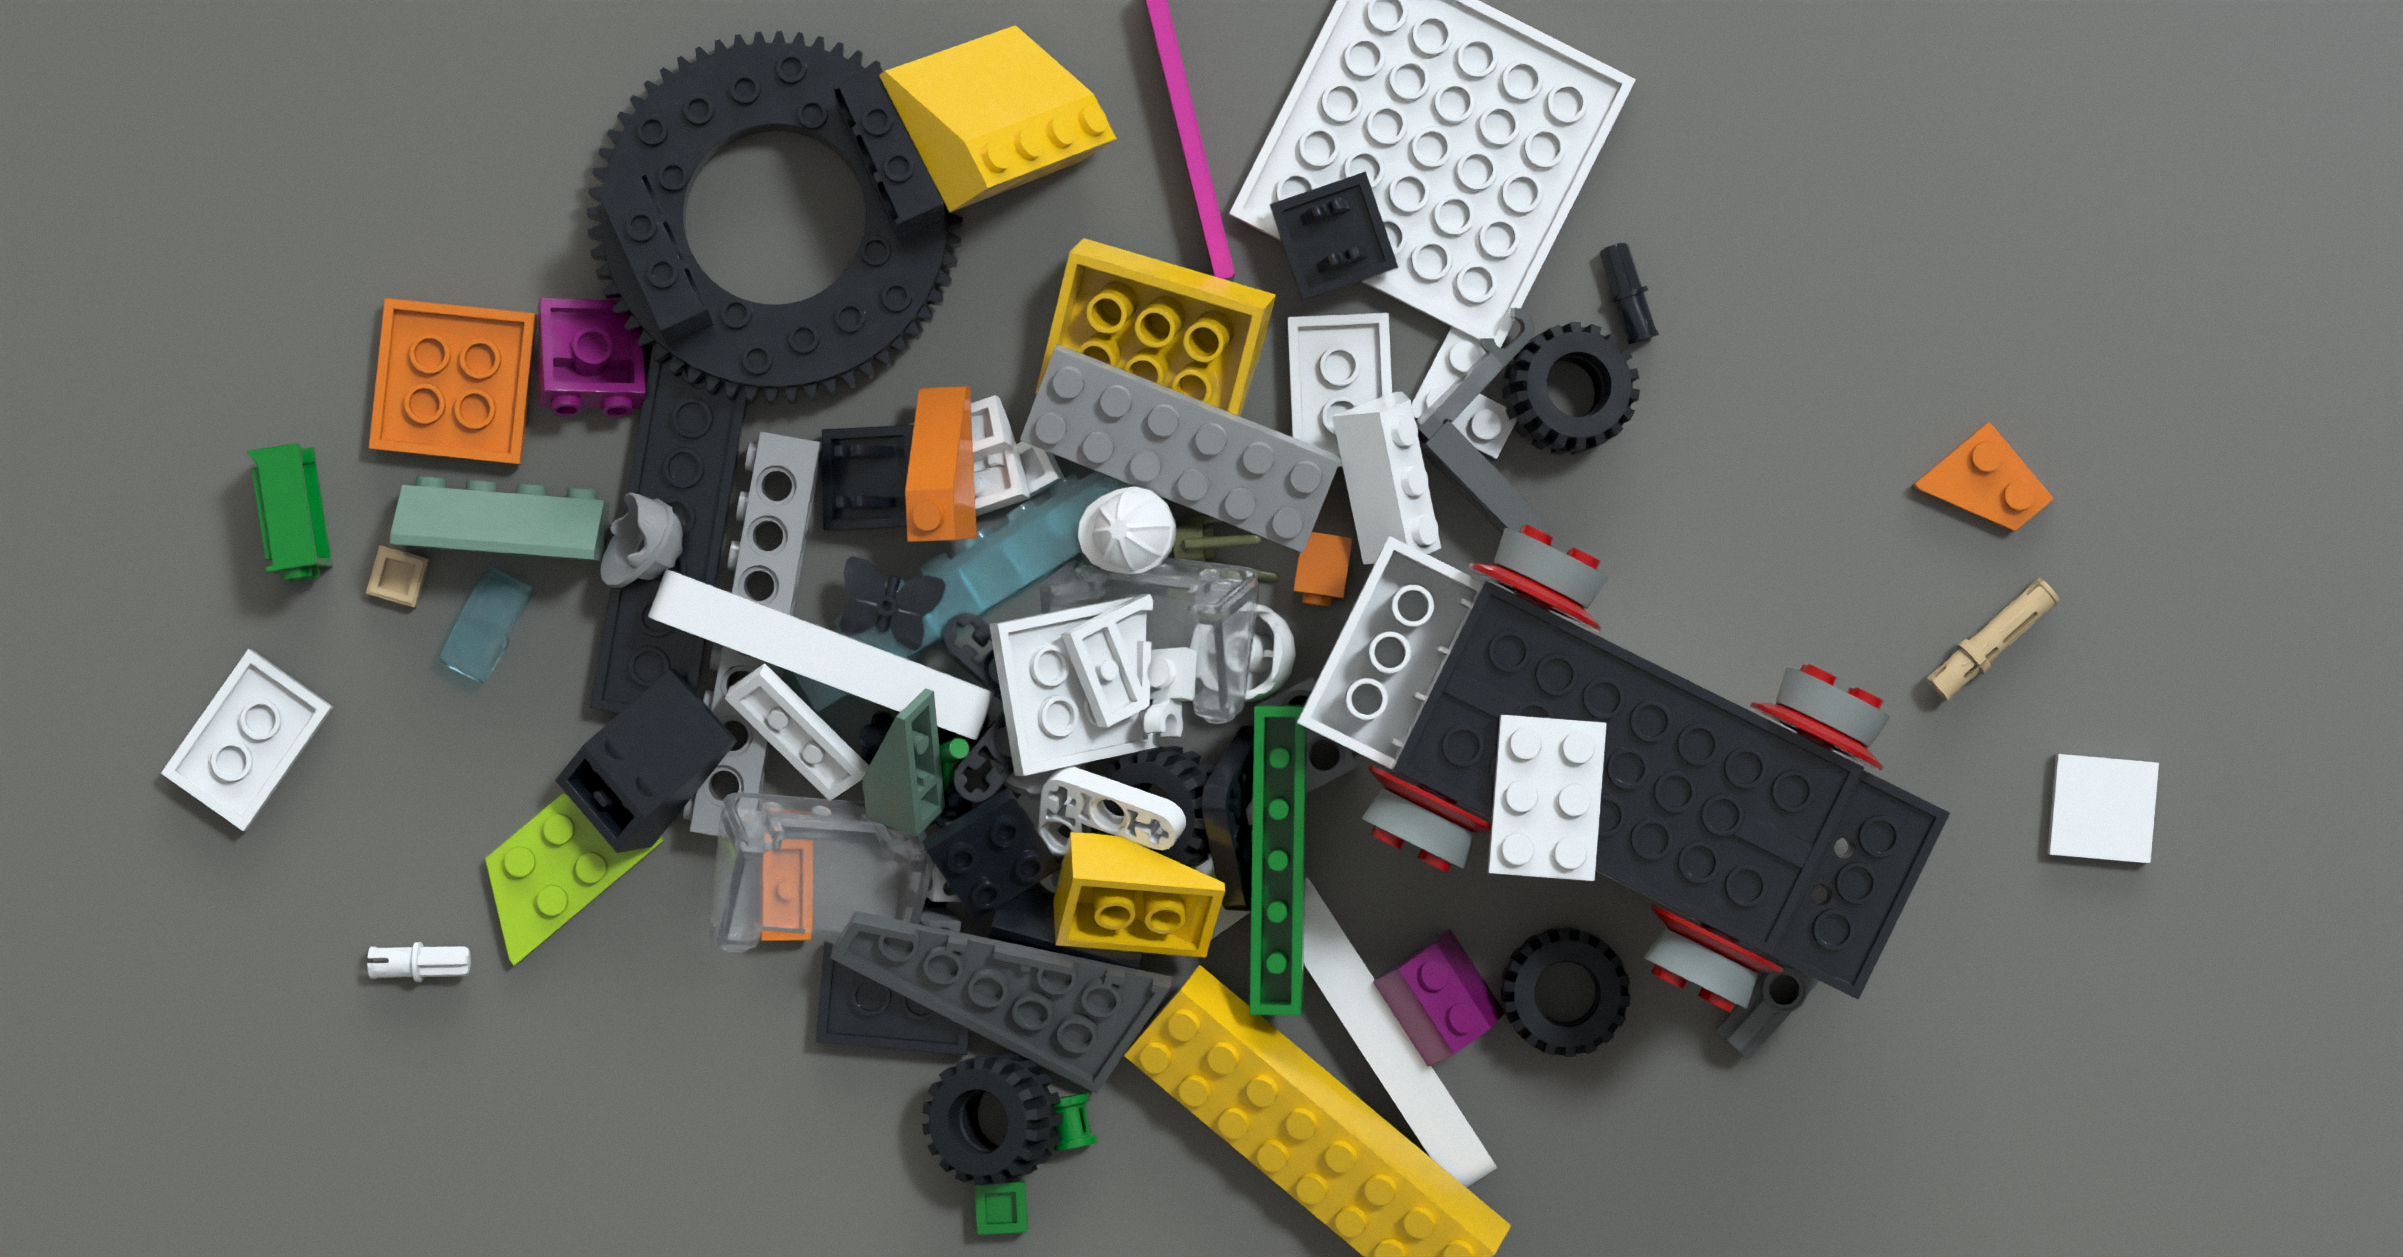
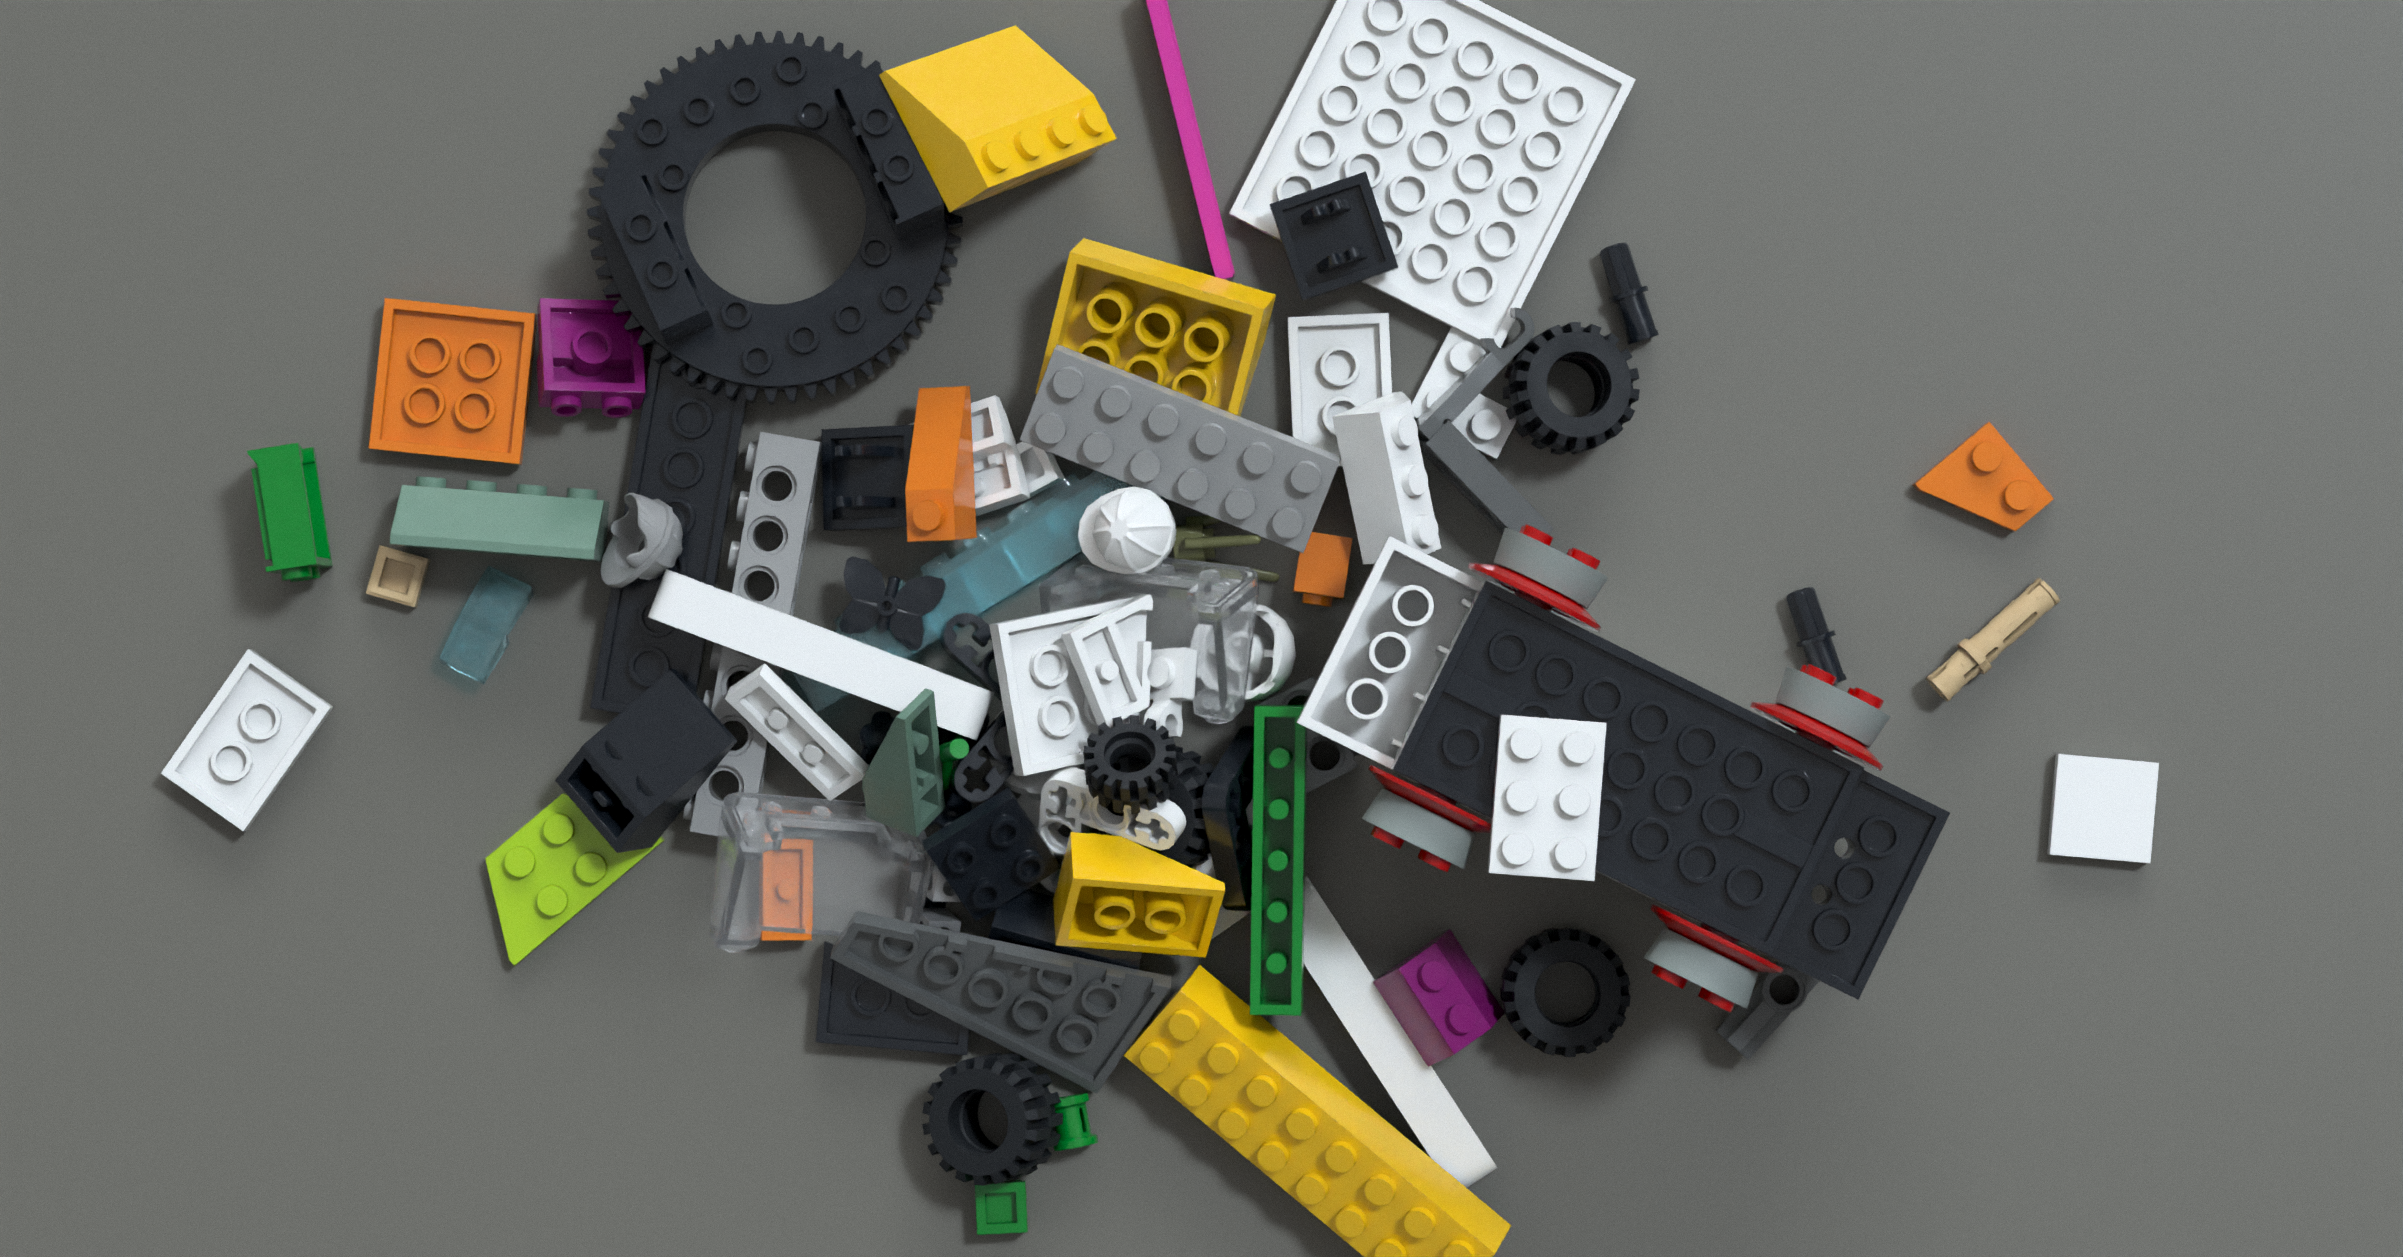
(419, 962): white axle -> none
(1132, 787): none -> black tyre
(1814, 632): none -> black axle

